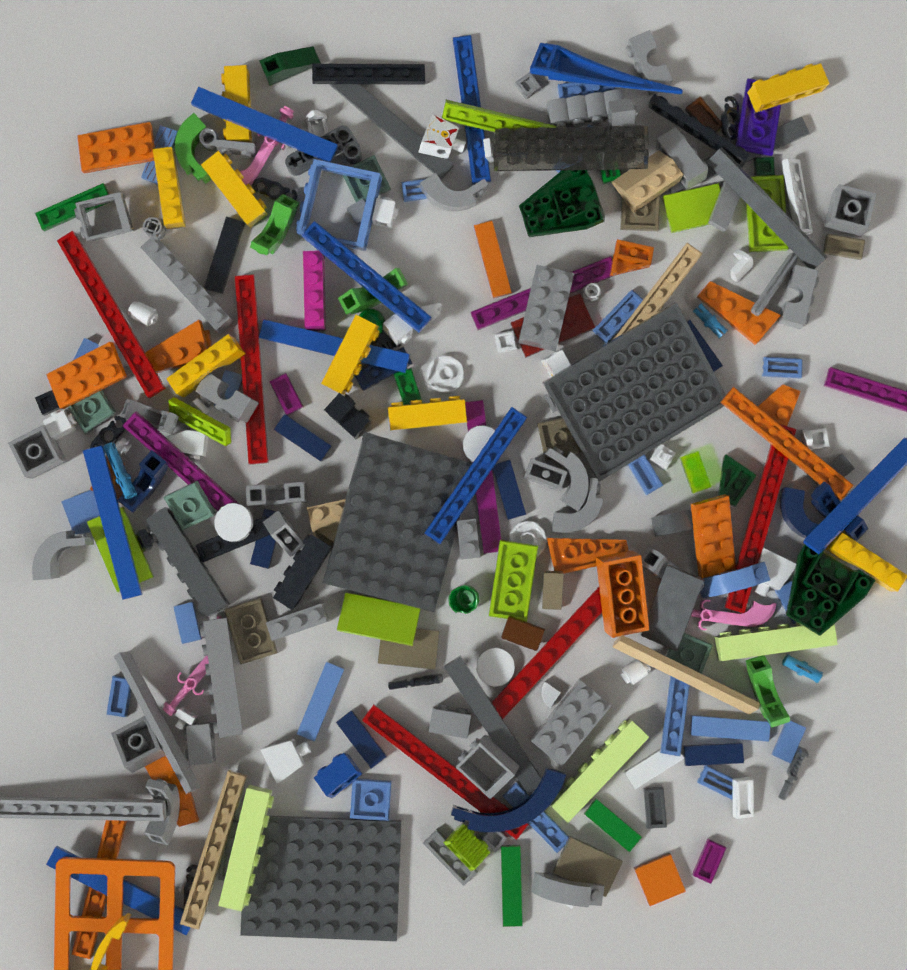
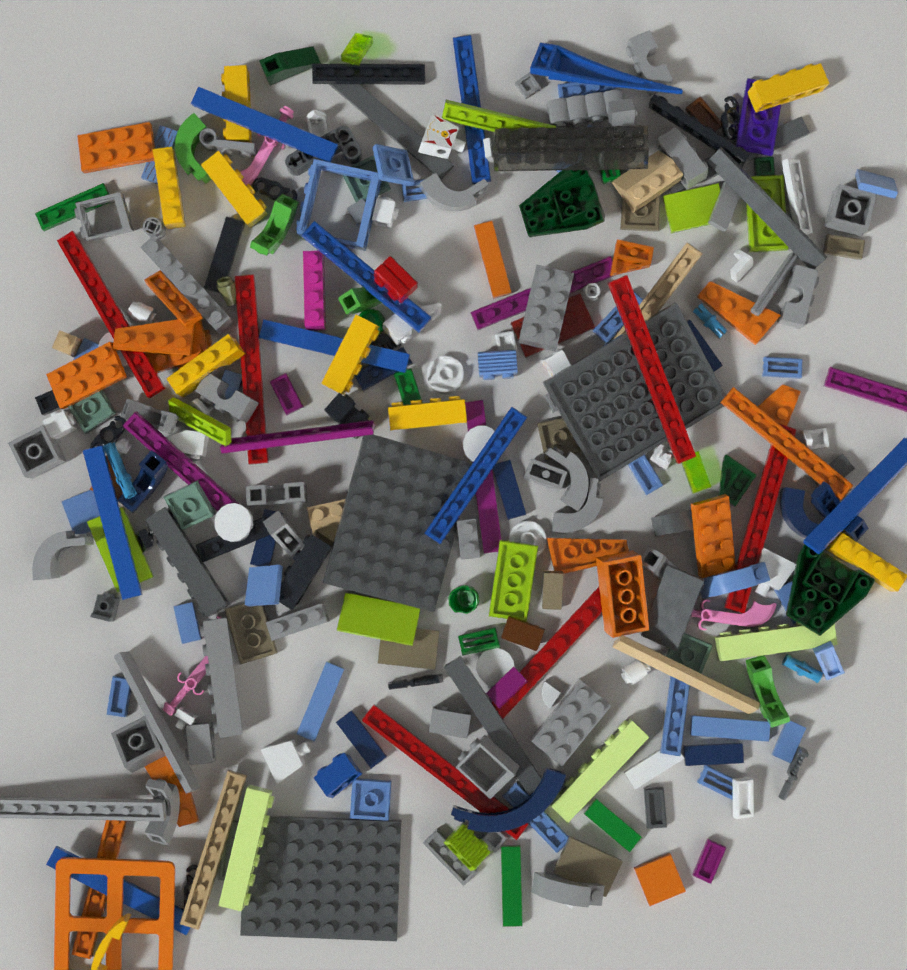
(67, 343): none -> tan brick
(112, 606): none -> dark grey brick
(158, 337): none -> orange wing
(173, 299): none -> orange tile
(227, 289): none -> olive cone
(263, 585): none -> medium blue tile
(299, 436): none -> magenta tile
(302, 437): dark blue tile -> none
(357, 48): none -> clear neon green plate
(393, 165): none -> medium blue tile
(395, 279): none -> red brick
(466, 651): none -> green tile
(497, 364): none -> medium blue brick
(506, 687): none -> magenta tile
(651, 369): none -> red plate
(828, 660): none -> medium blue tile
(876, 183): none -> medium blue tile

